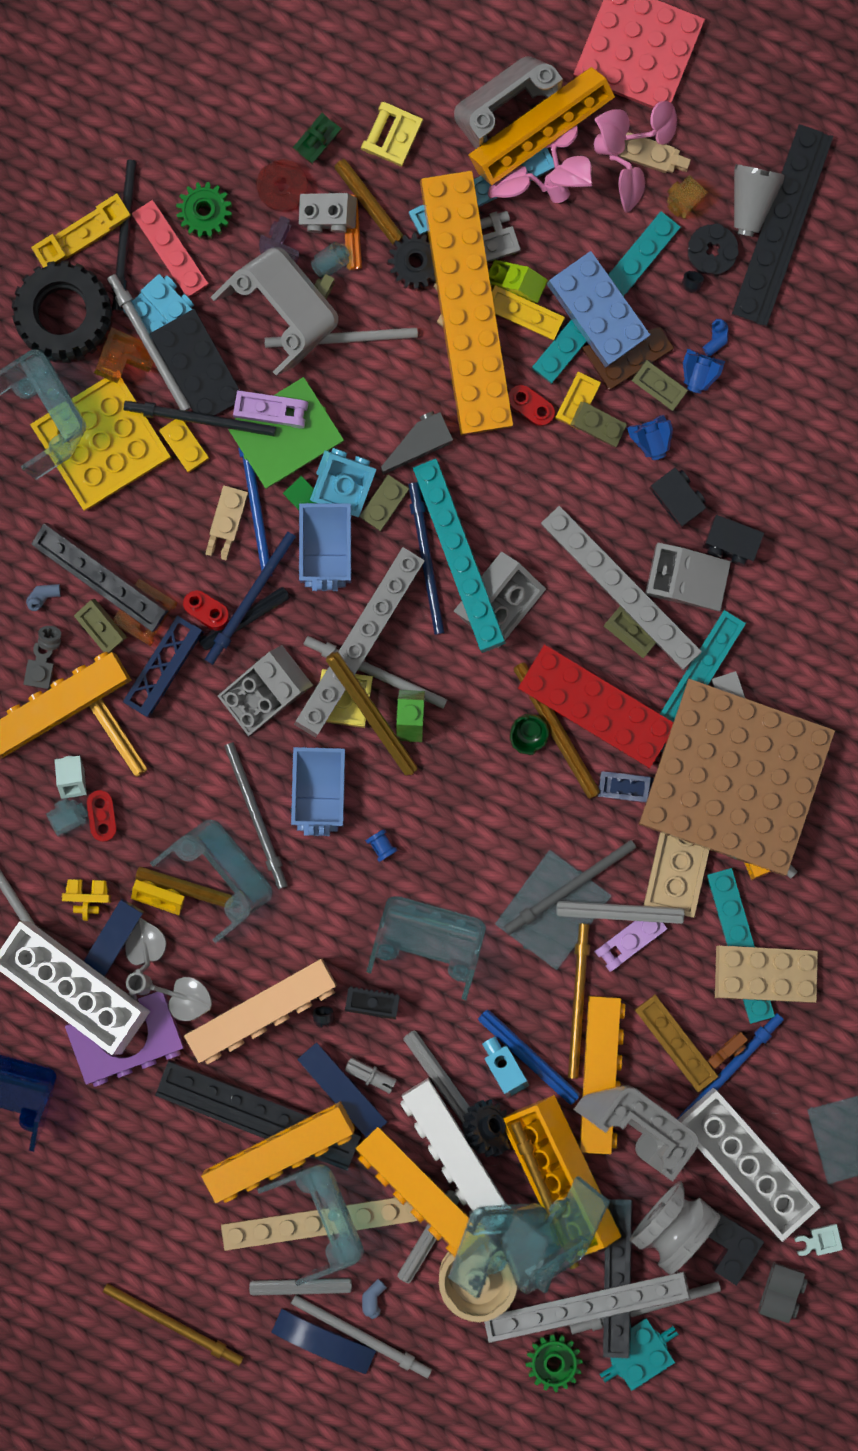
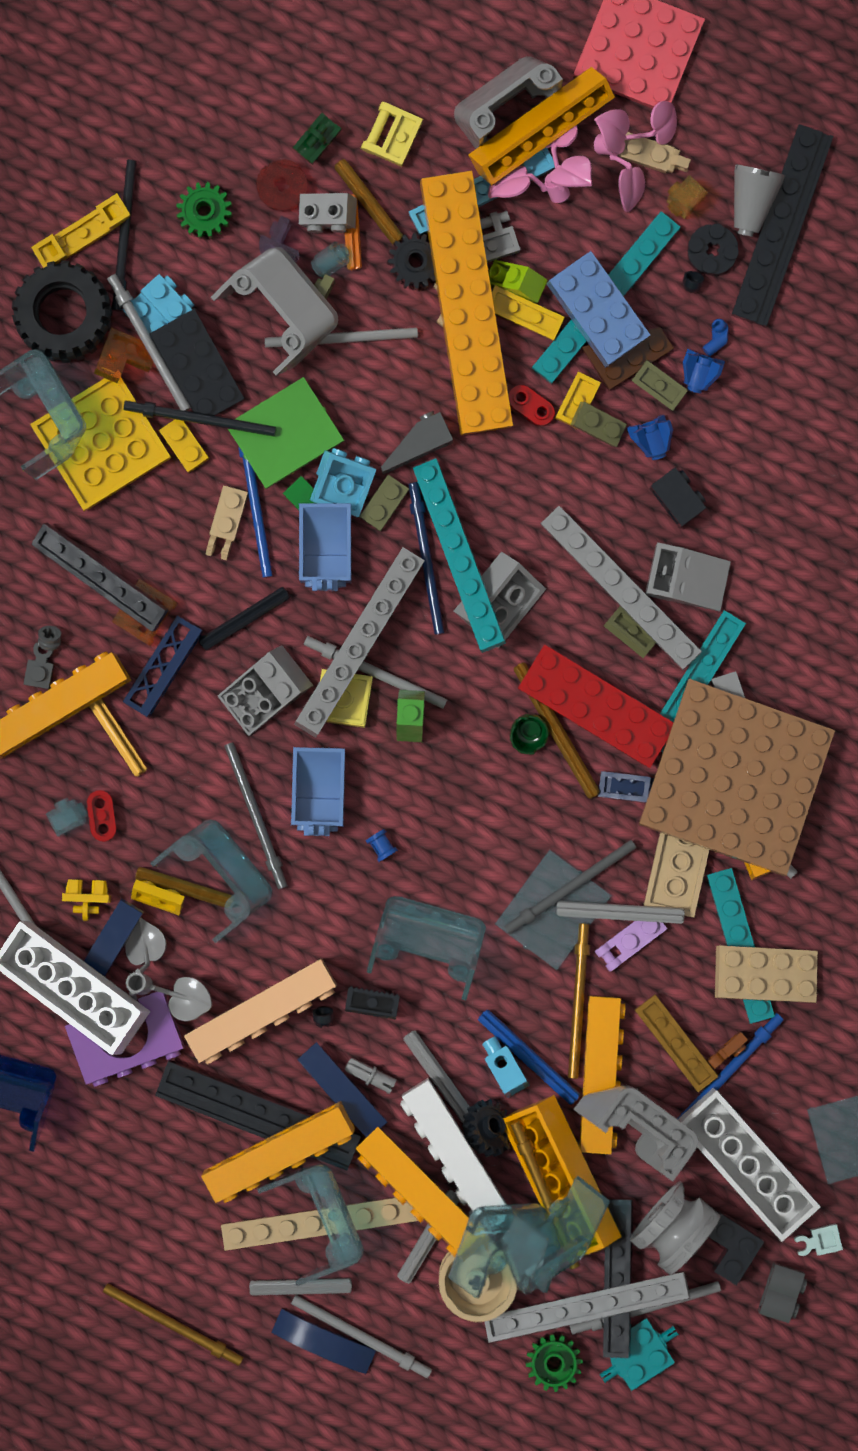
(40, 594): sand blue arm -> none
(70, 777): light aqua brick -> none
(100, 626): olive plate -> none
(170, 249): coral plate -> none
(205, 609): red plate -> none
(223, 639): dark blue bar -> none
(269, 409): lavender plate -> none
(369, 1299): sand blue arm -> none
(371, 713): pearl gold axle -> none
(732, 541): black brick -> none

